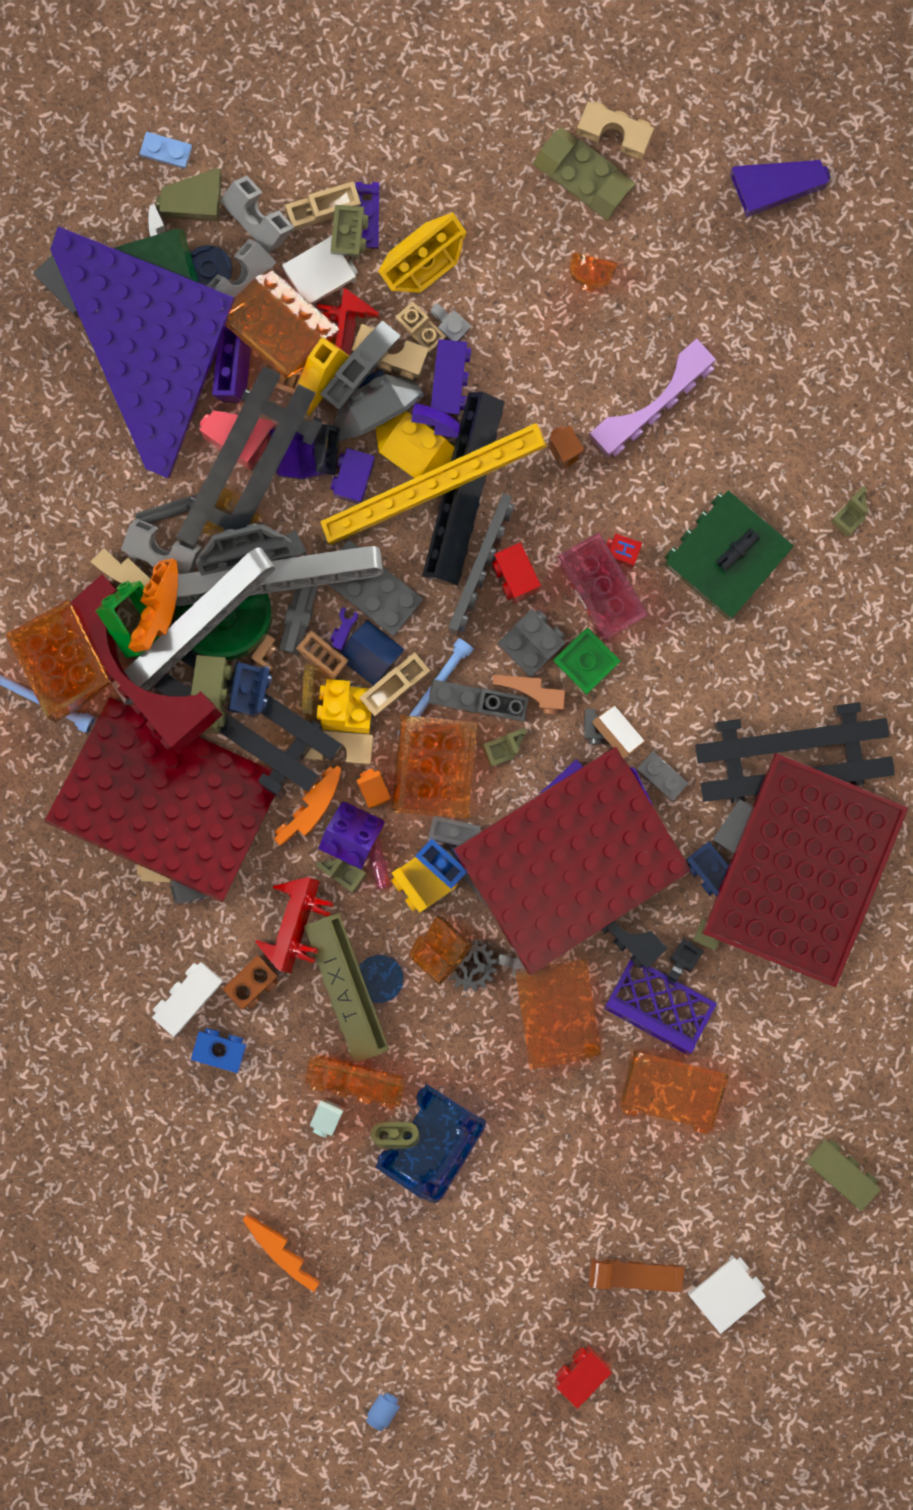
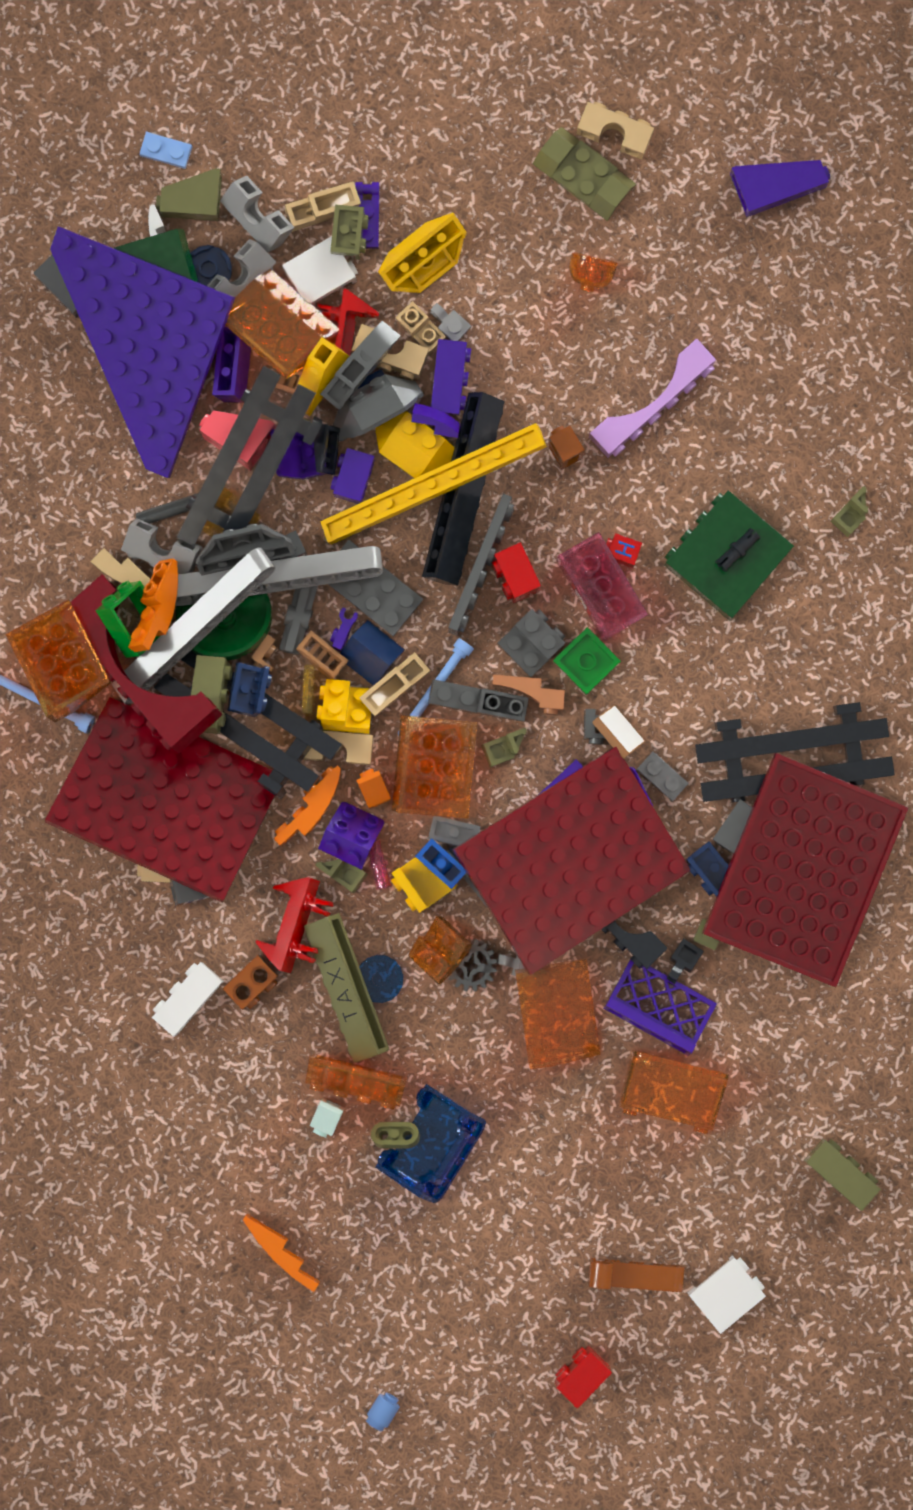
(204, 1052): blue brick -> none

